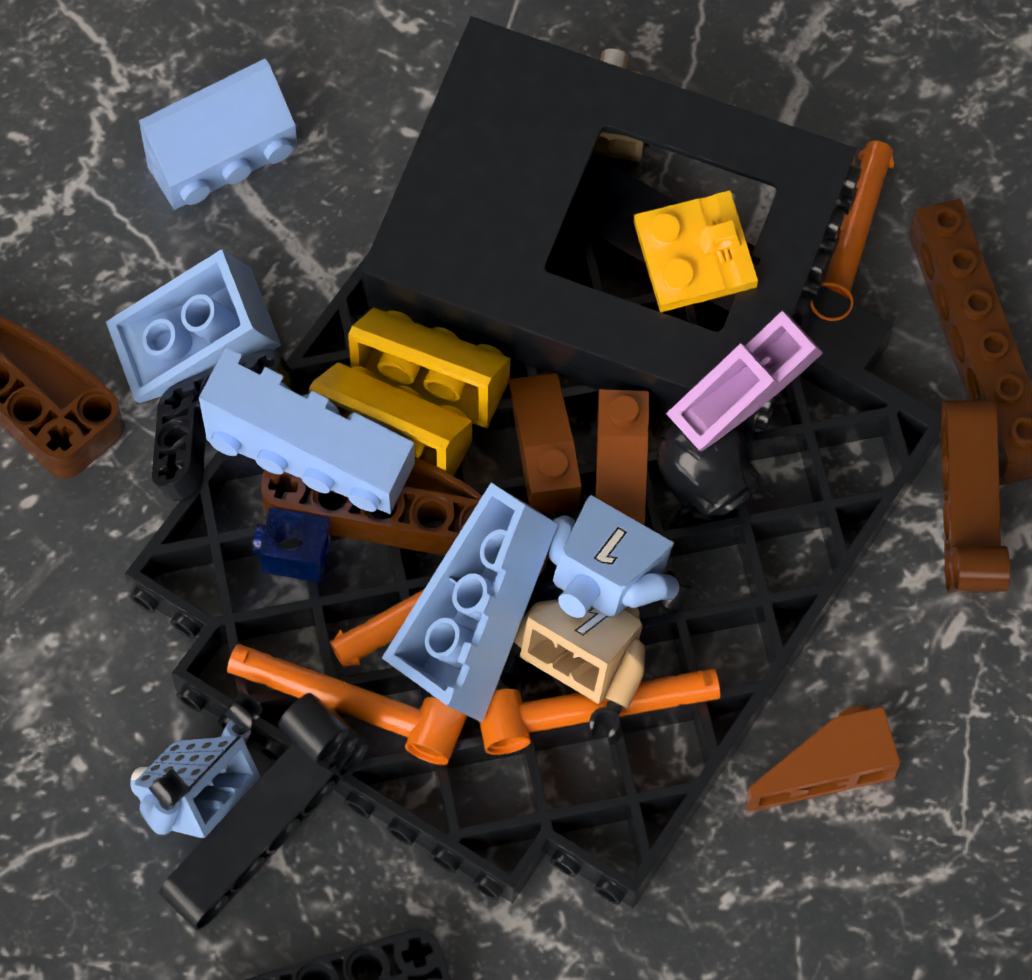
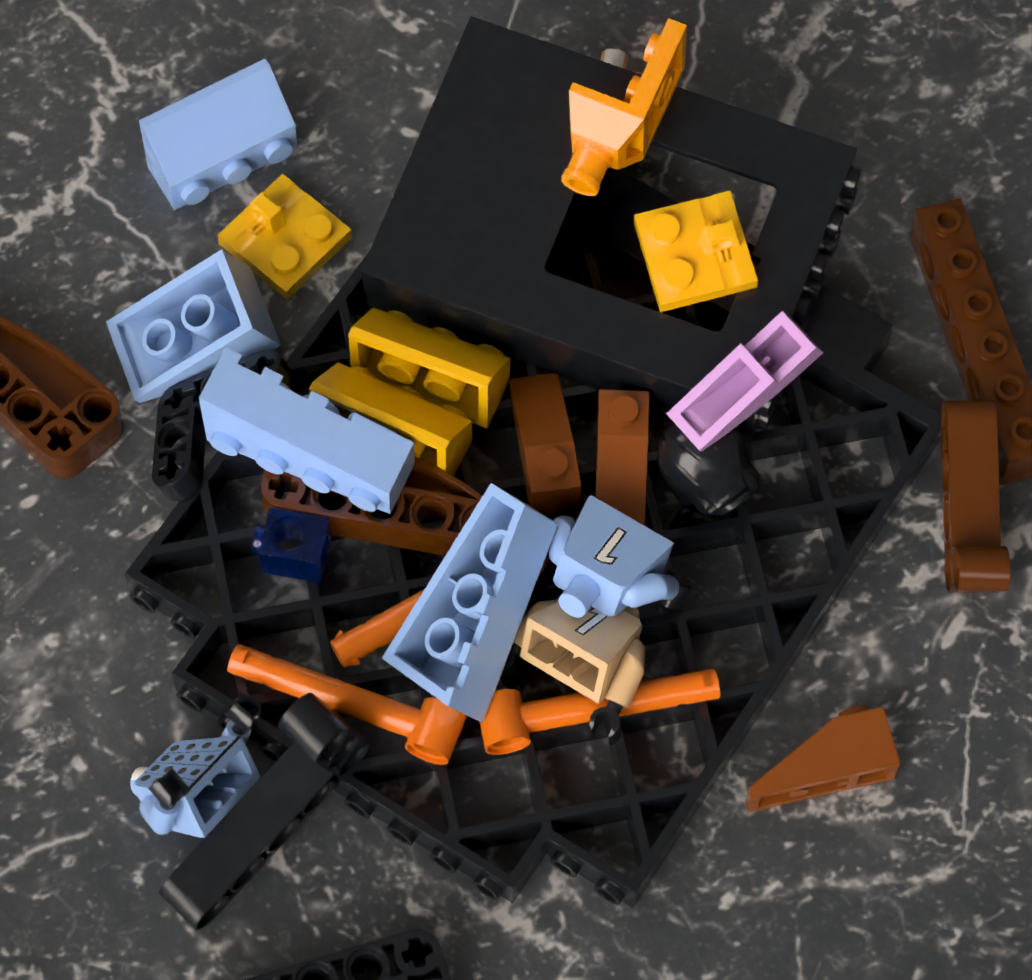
(284, 236): none -> yellow hinge
(620, 132): none -> light orange plate
(855, 227): orange piece -> none

